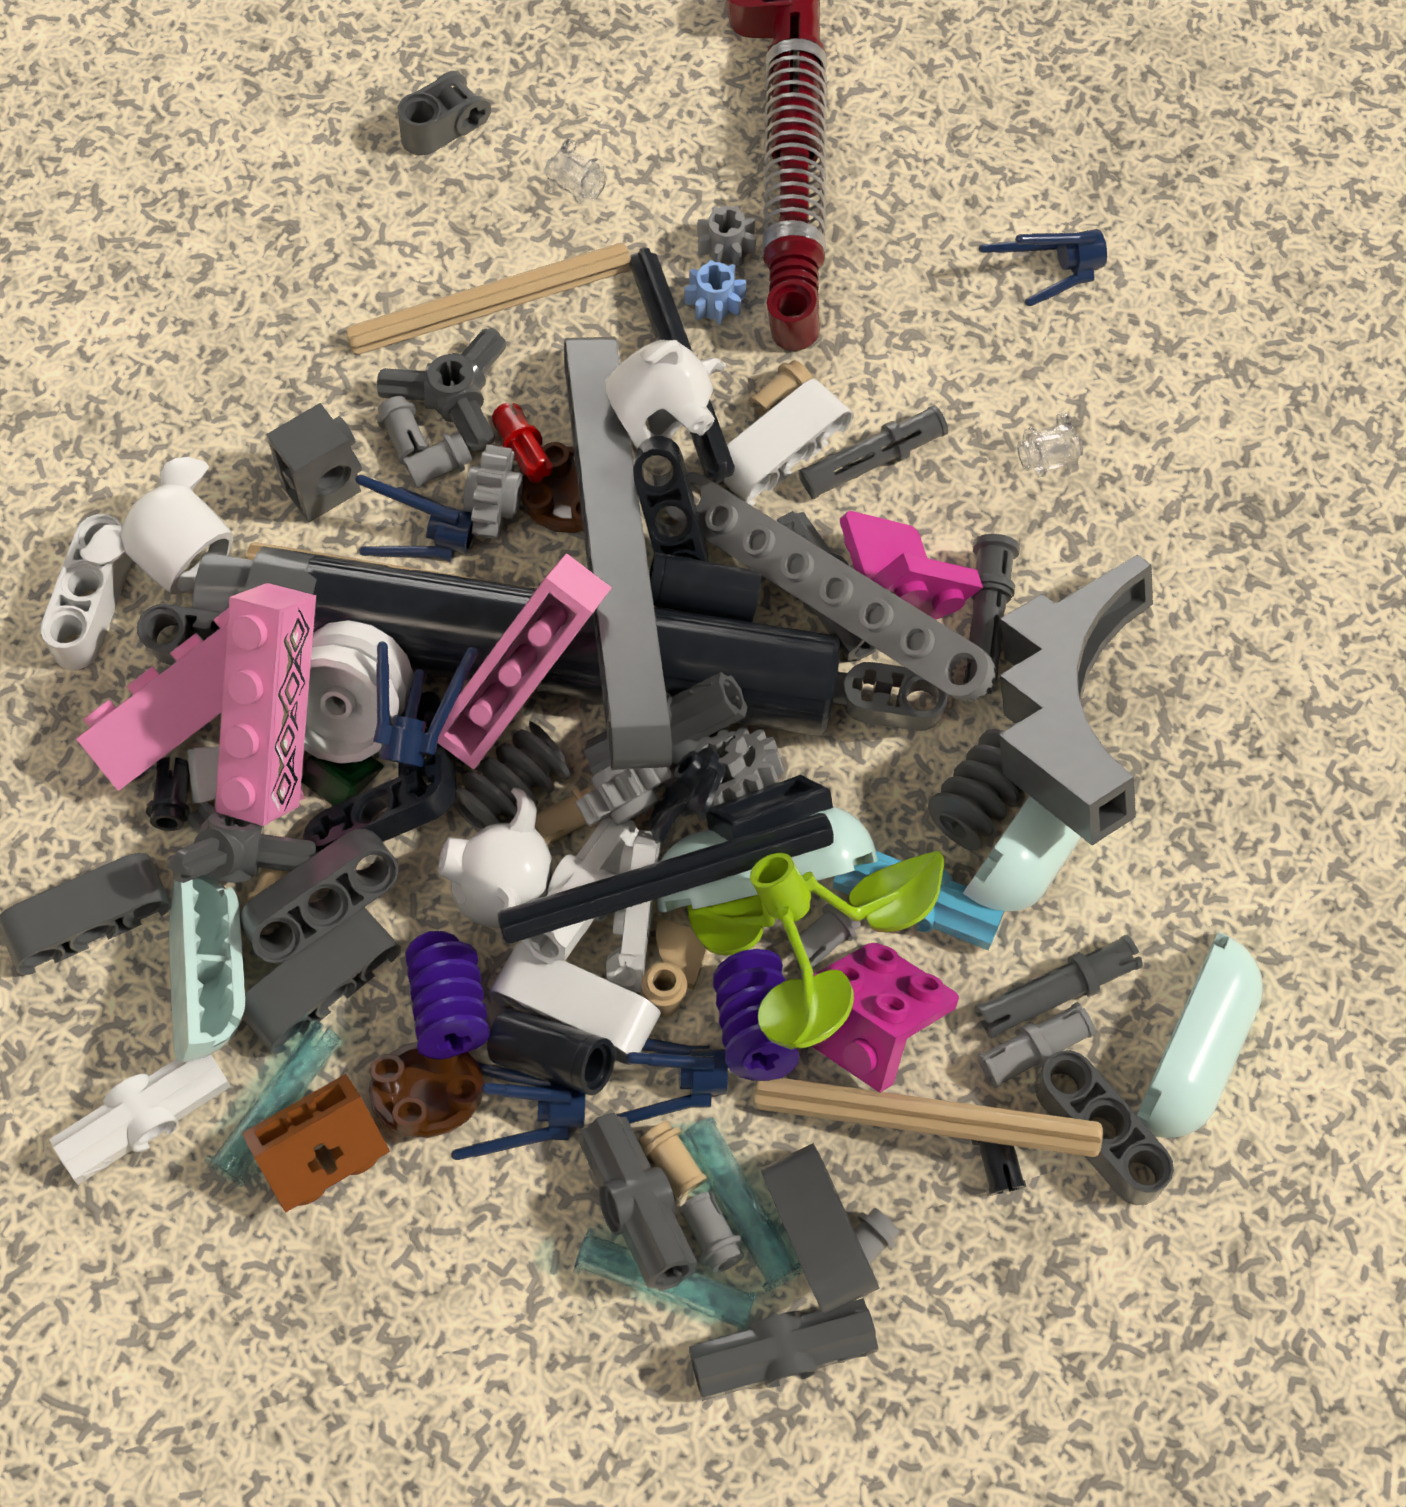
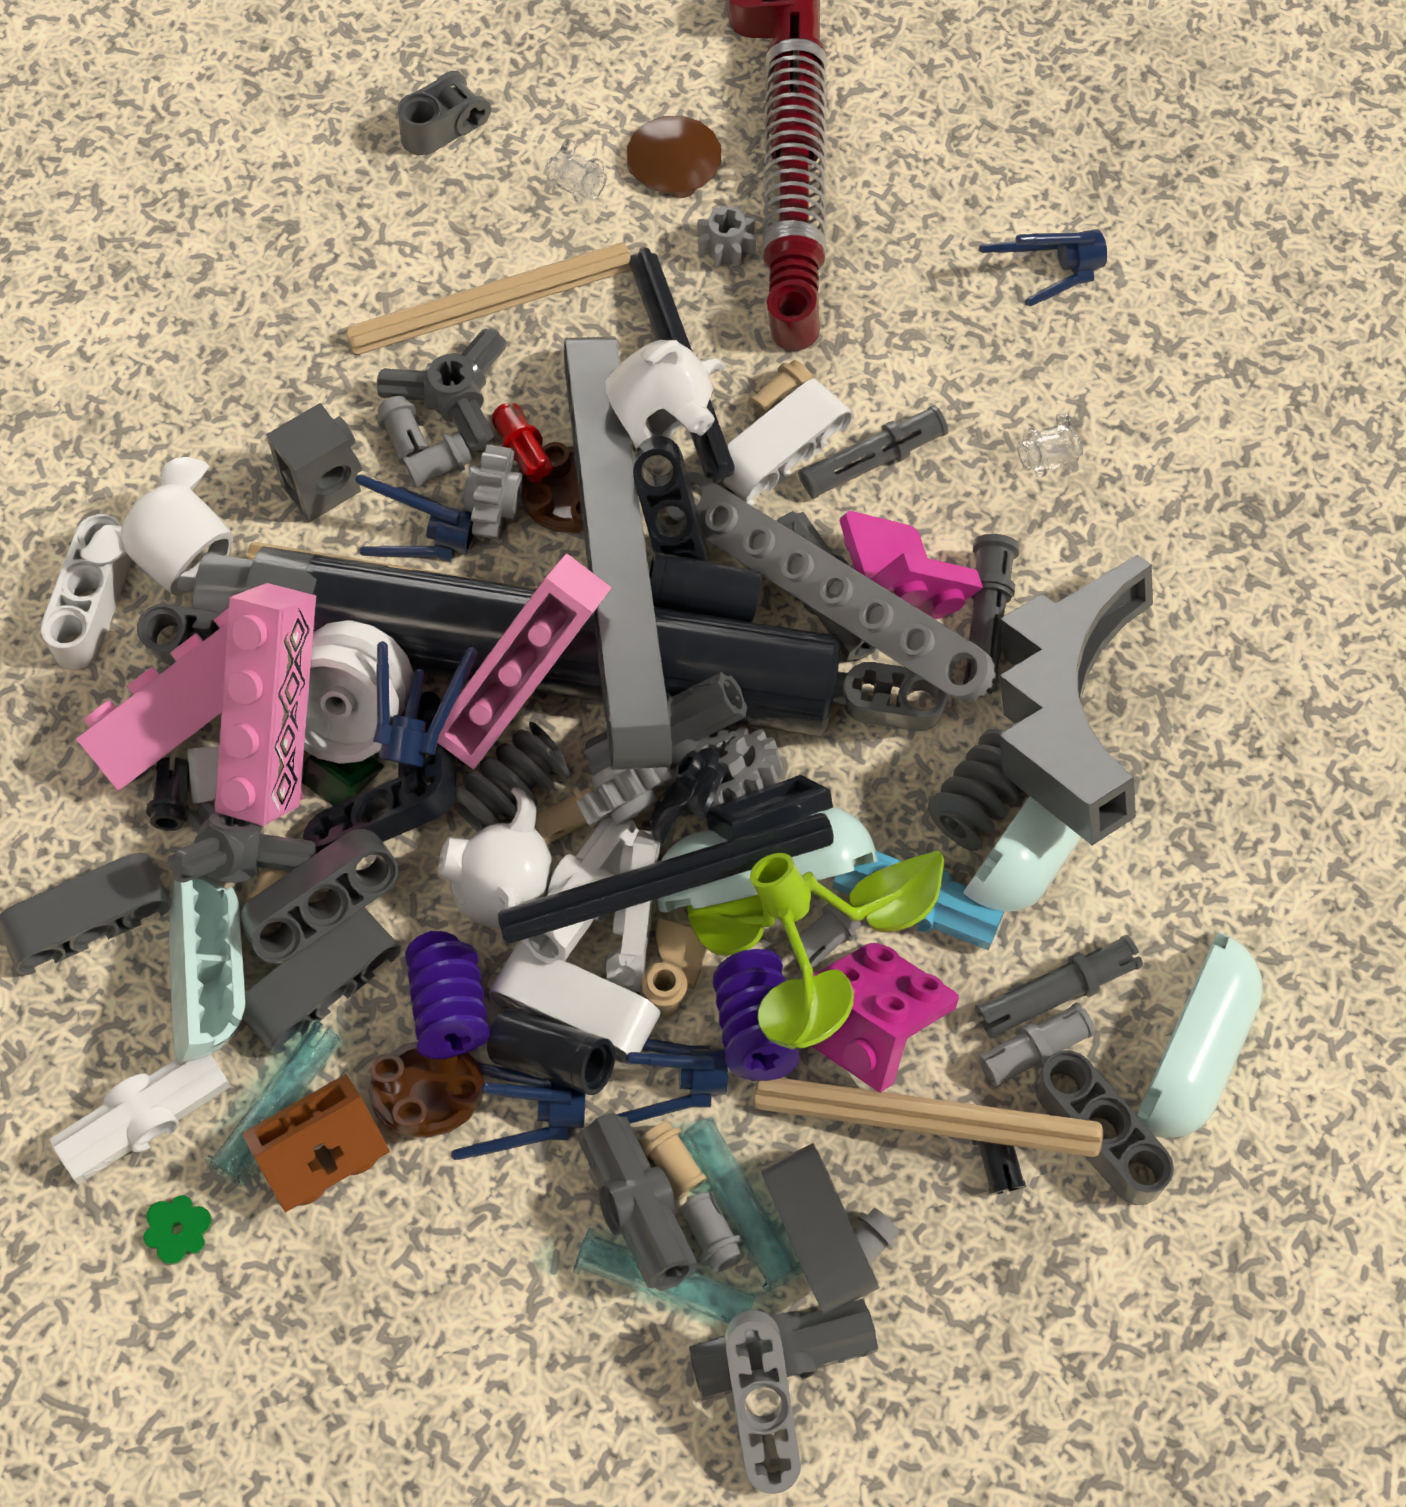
(164, 1217): none -> green plant
(674, 155): none -> reddish brown dish
(714, 291): light blue gear -> none
(782, 1417): none -> light grey beam

